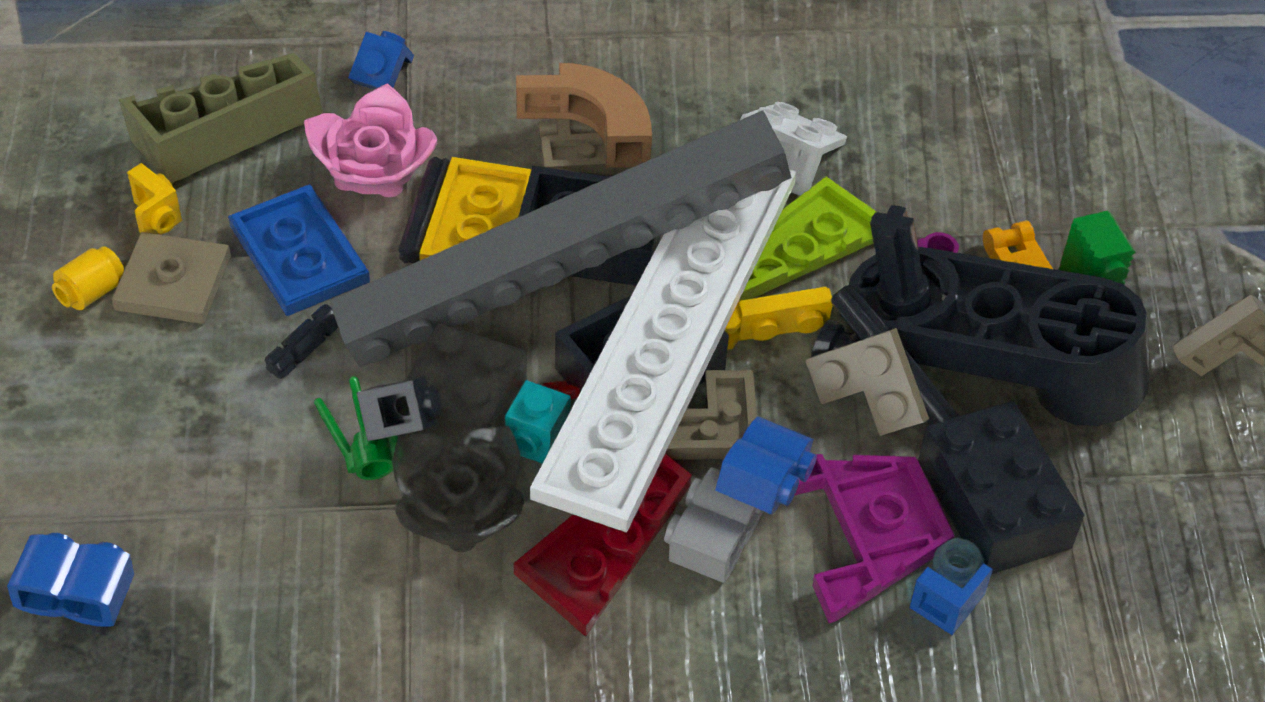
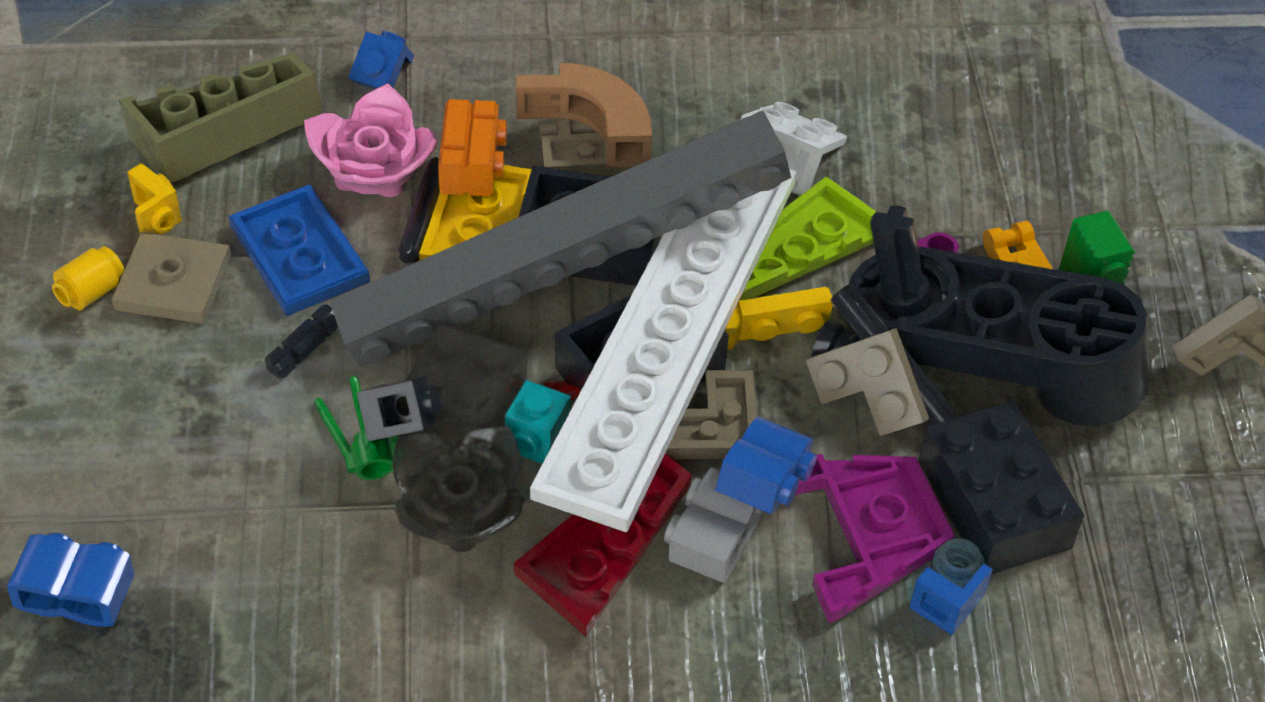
(470, 147): none -> orange brick

